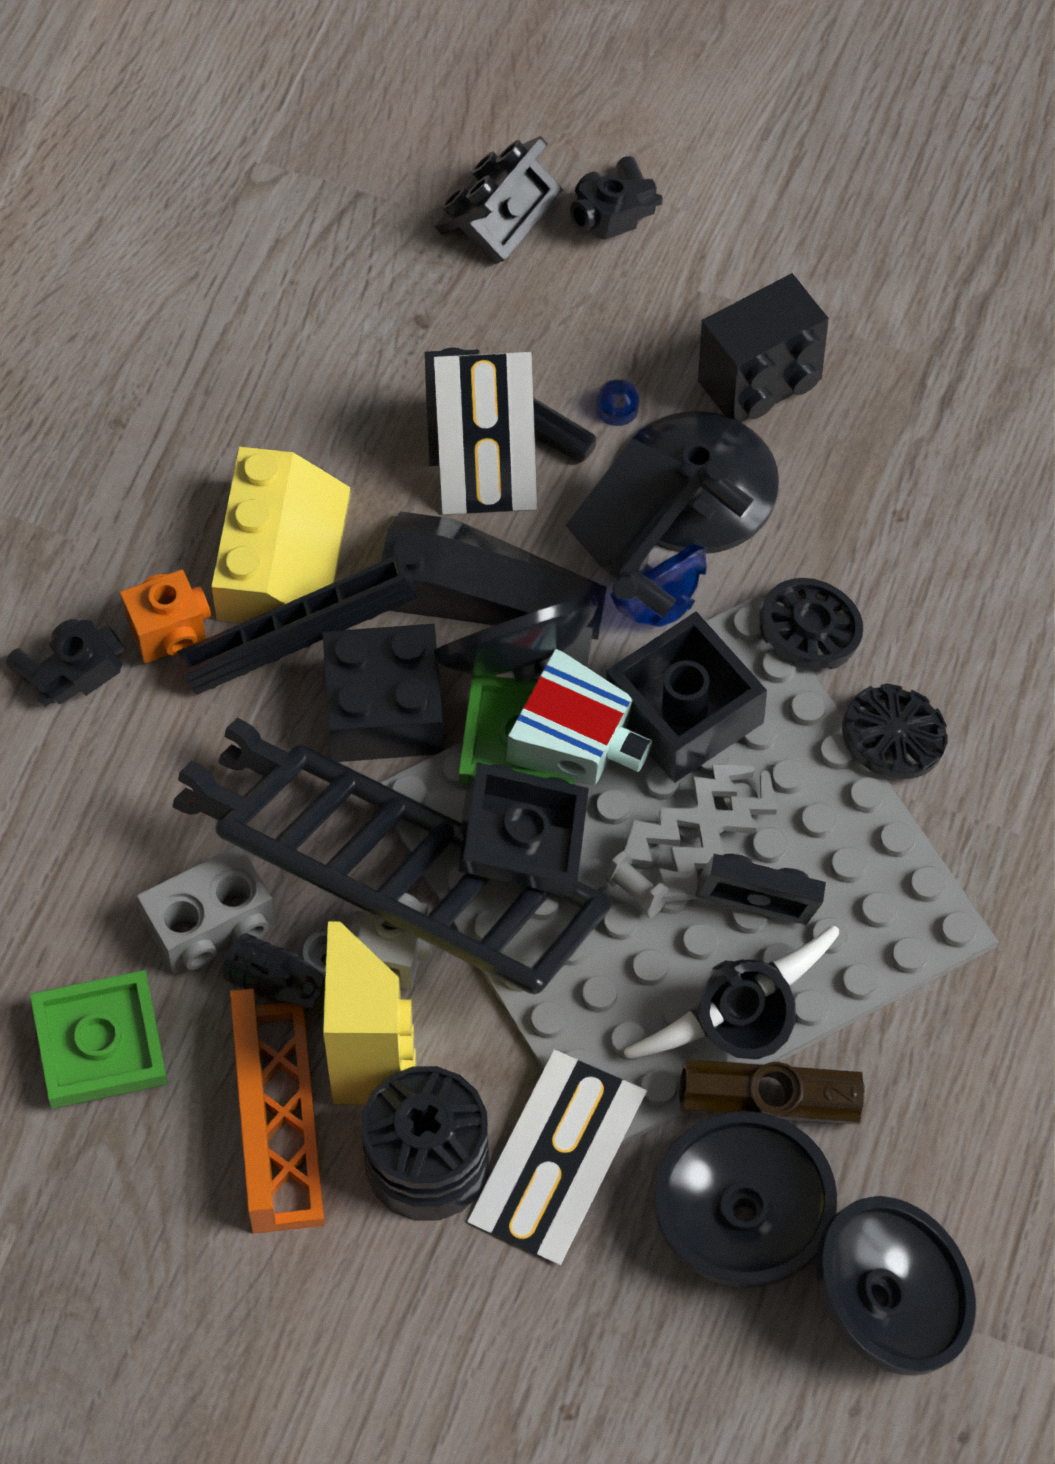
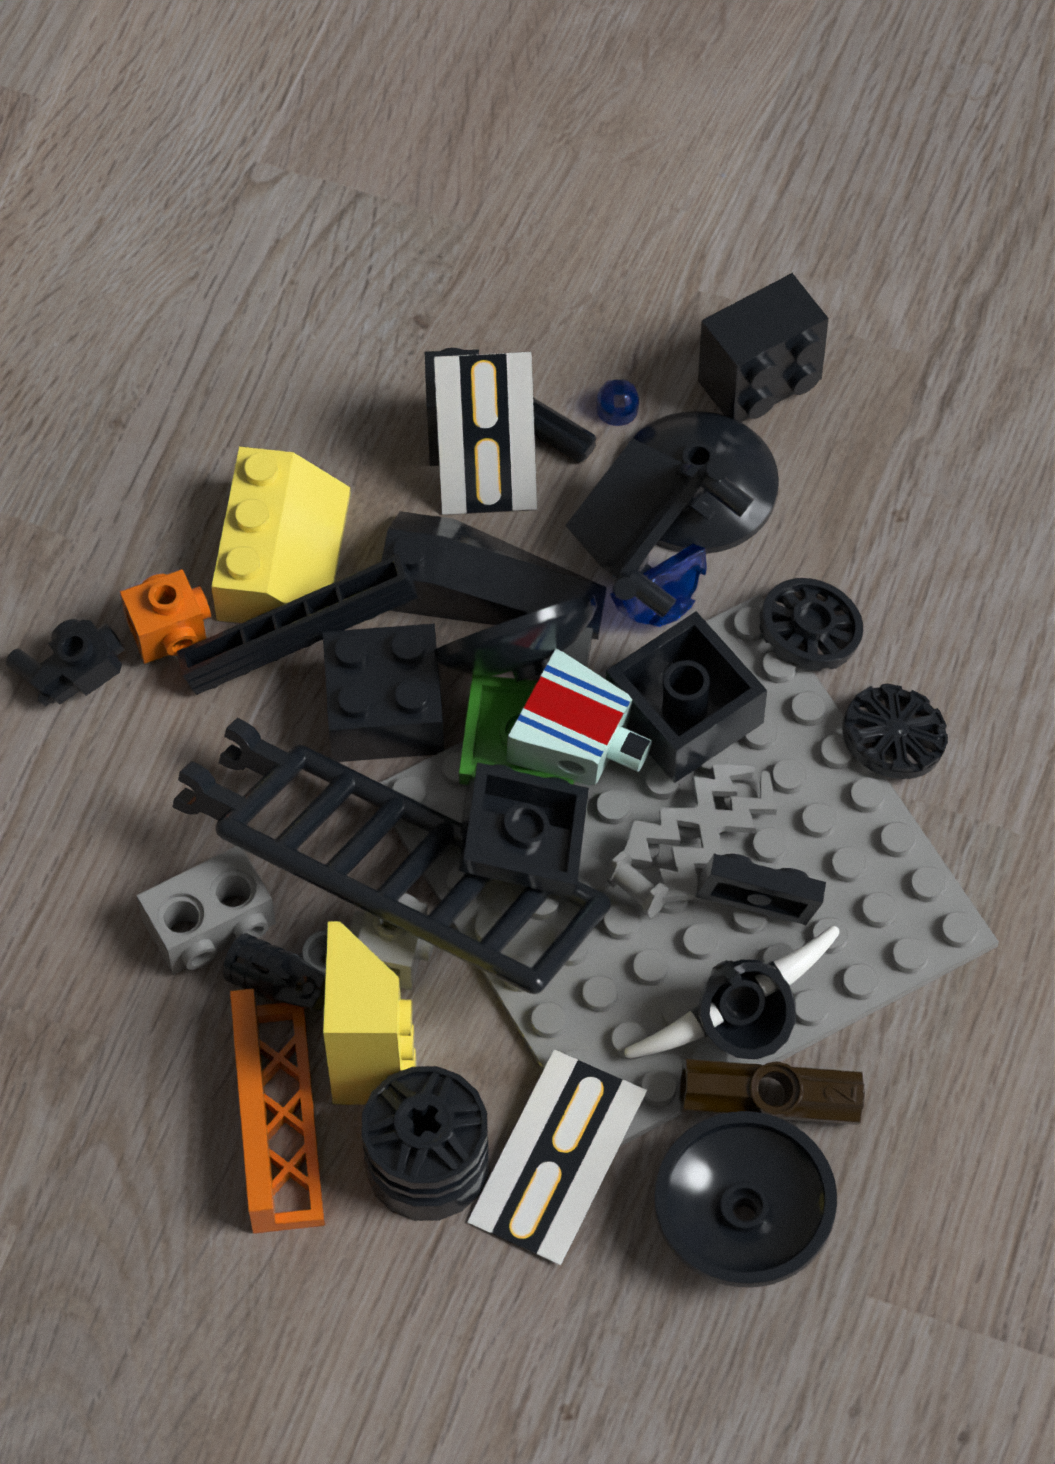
(98, 1039): bright green plate -> none
(502, 199): black bracket -> none
(612, 203): black piece -> none
(895, 1285): black dish -> none

